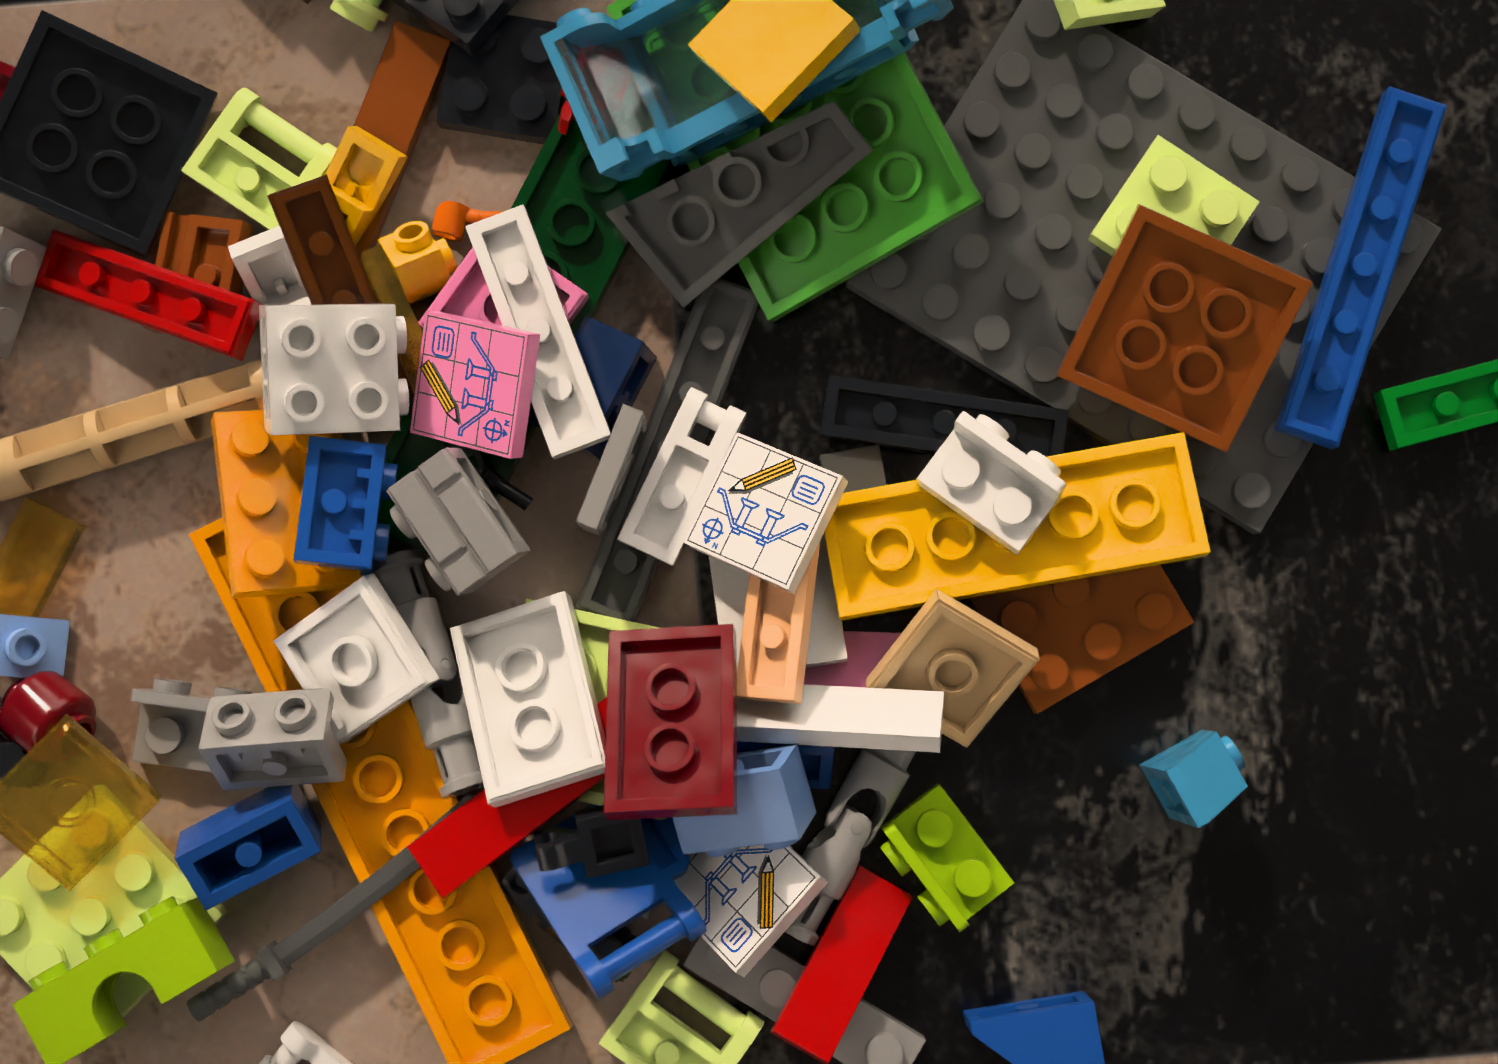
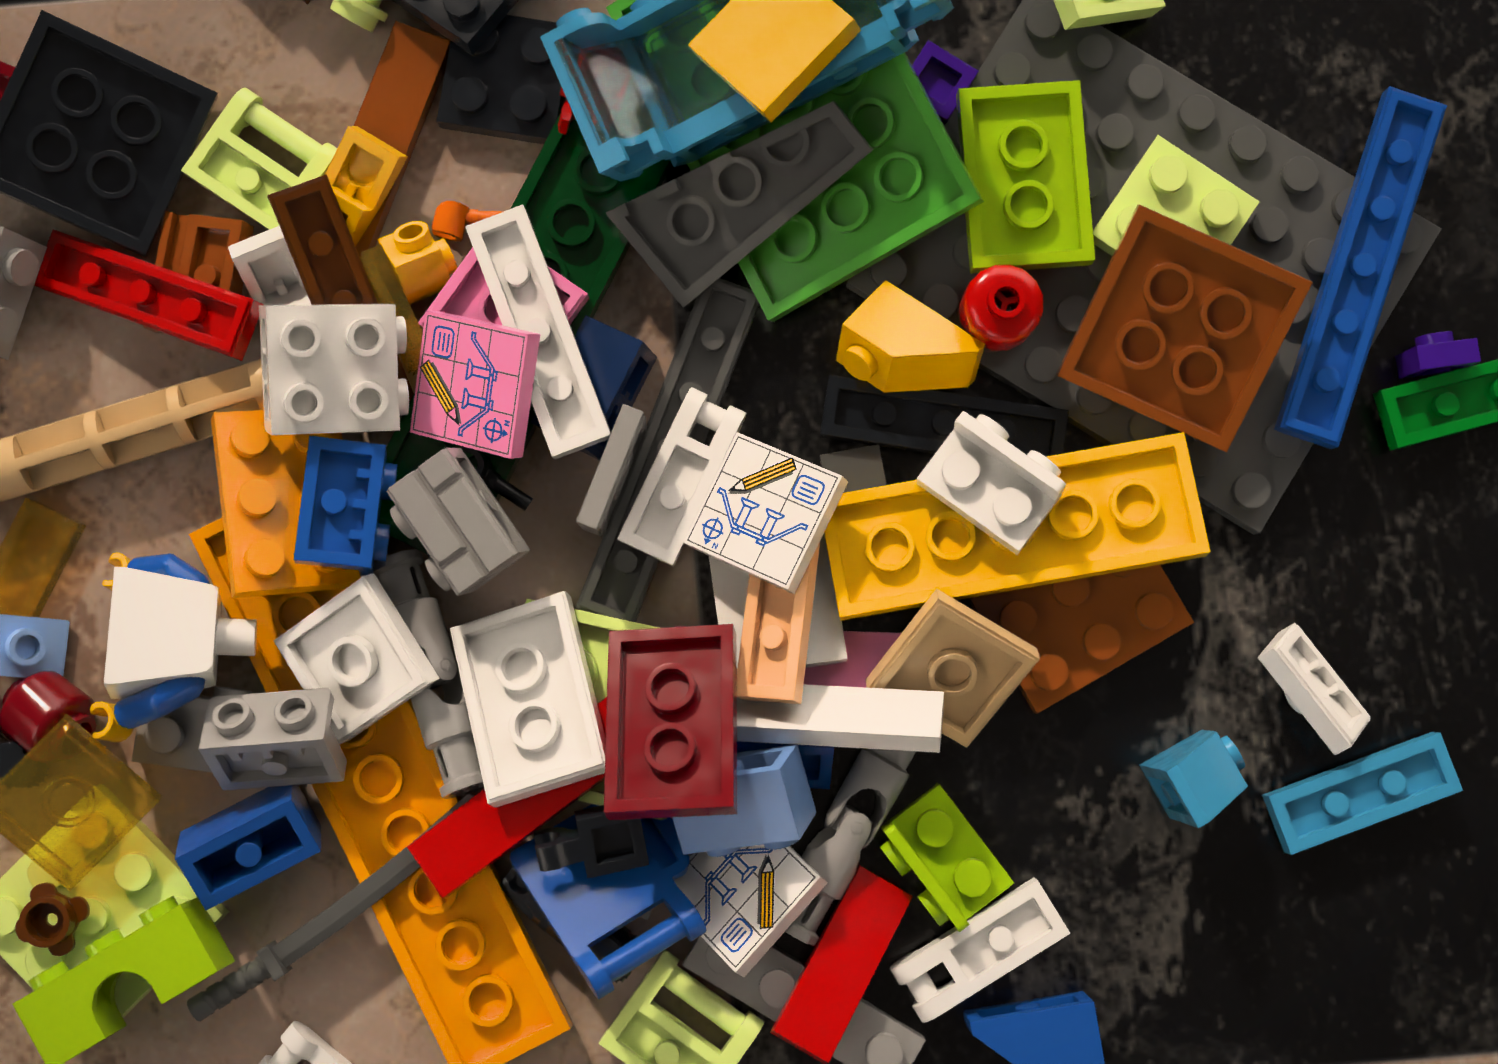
(34, 924): none -> reddish brown plate
(163, 640): none -> white torso
(906, 345): none -> yellow slope
(941, 77): none -> dark purple plate
(984, 951): none -> white plate
(995, 325): none -> red head
(1032, 173): none -> lime plate
(1314, 688): none -> white plate
(1362, 792): none -> dark azure plate
(1437, 355): none -> dark purple plate

